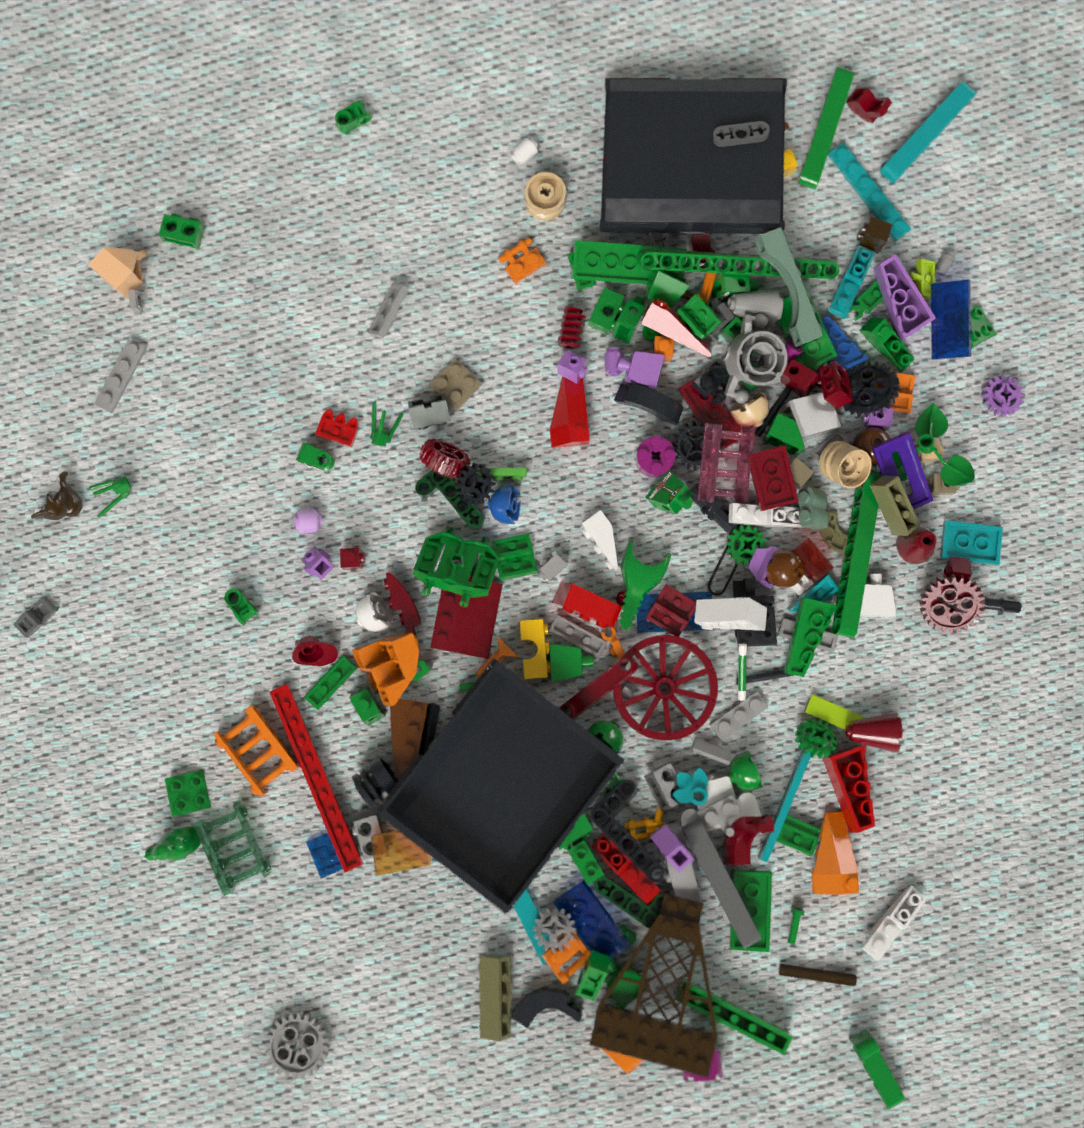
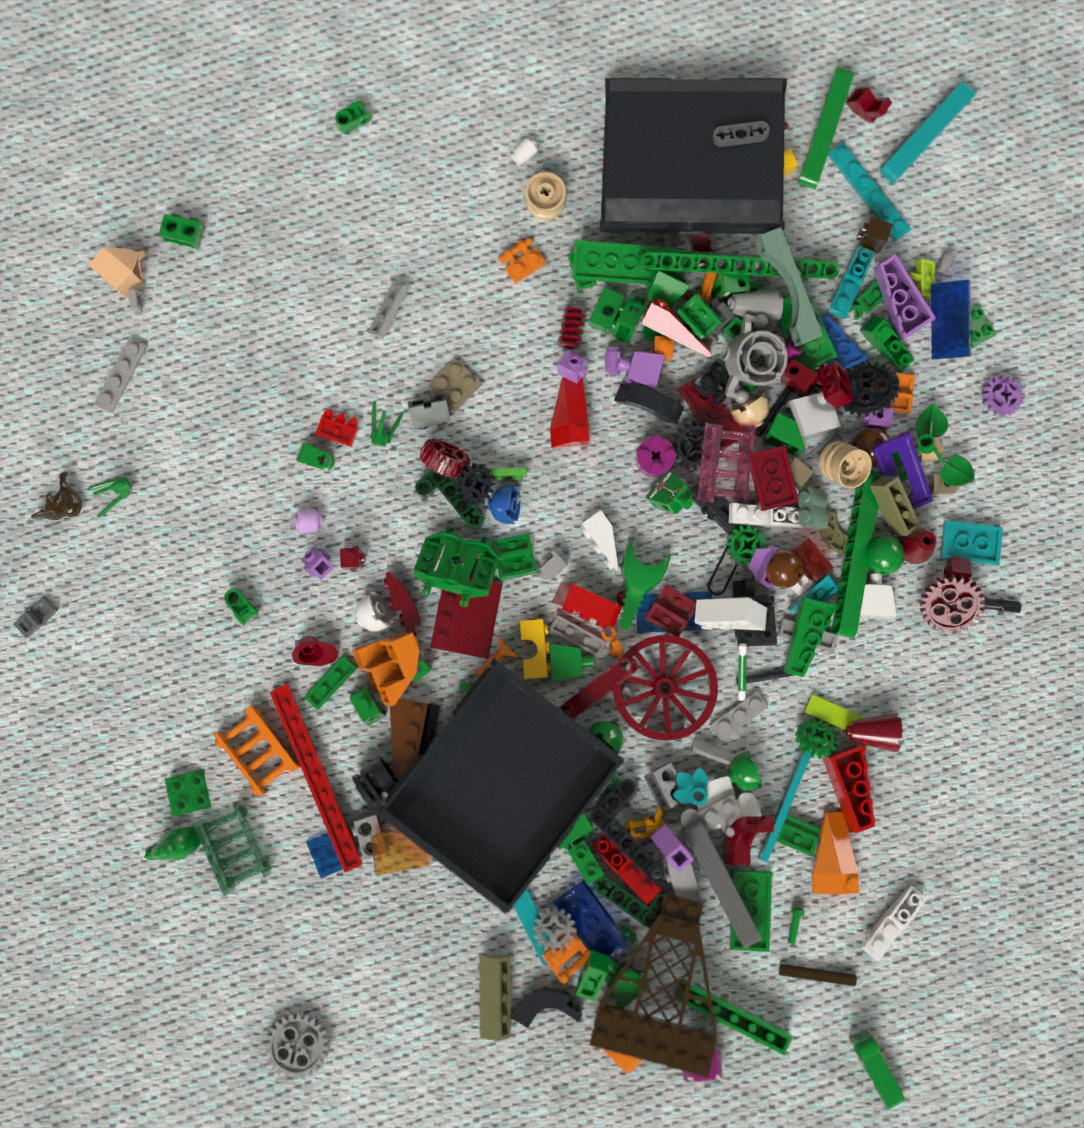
(885, 555): none -> green piece

